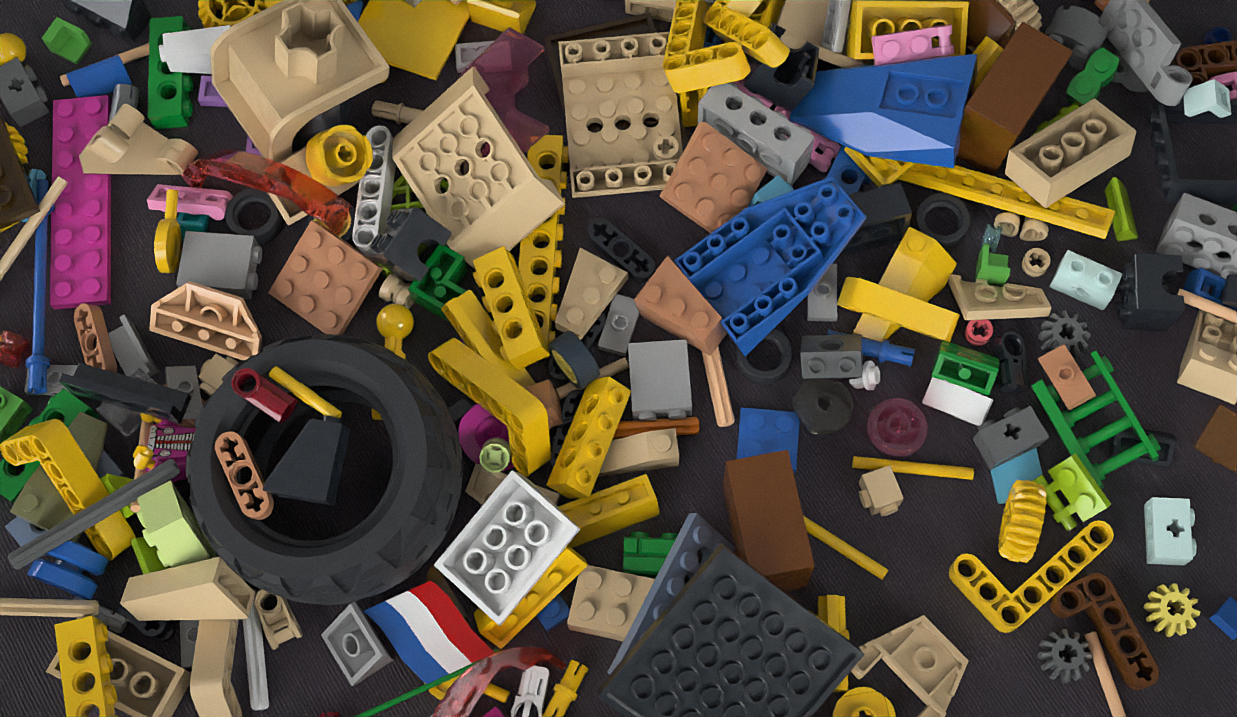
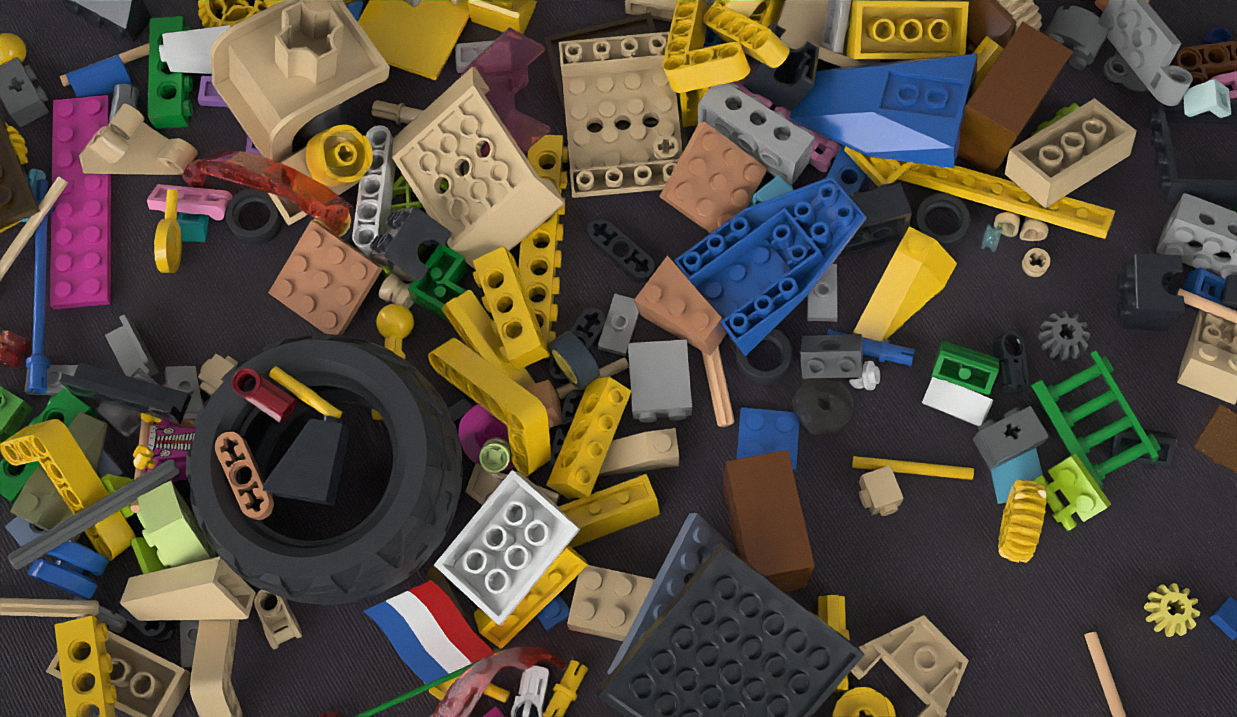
(67, 40): bright green panel -> none
(91, 324): nougat beam -> none
(207, 320): light nougat wedge -> none
(220, 262): light grey brick -> none
(255, 660): white axle -> none
(356, 645): light grey slope -> none
(588, 293): tan wing -> none
(645, 554): green brick -> none
(685, 426): orange axle -> none
(845, 549): yellow bar -> none
(897, 427): clear pink cone -> none
(898, 308): yellow beam -> none
(912, 45): bright pink plate -> none
(978, 340): coral bush -> none
(987, 301): tan wing -> none
(992, 267): bright green panel -> none
(1037, 582): yellow beam -> none
(1066, 377): nougat plate -> none
(1072, 667): dark grey gear -> none
(1085, 280): light aqua brick -> none
(1097, 74): green brick -> none
(1109, 633): reddish brown beam -> none
(1123, 218): lime slope -> none
(1160, 543): light aqua brick -> none

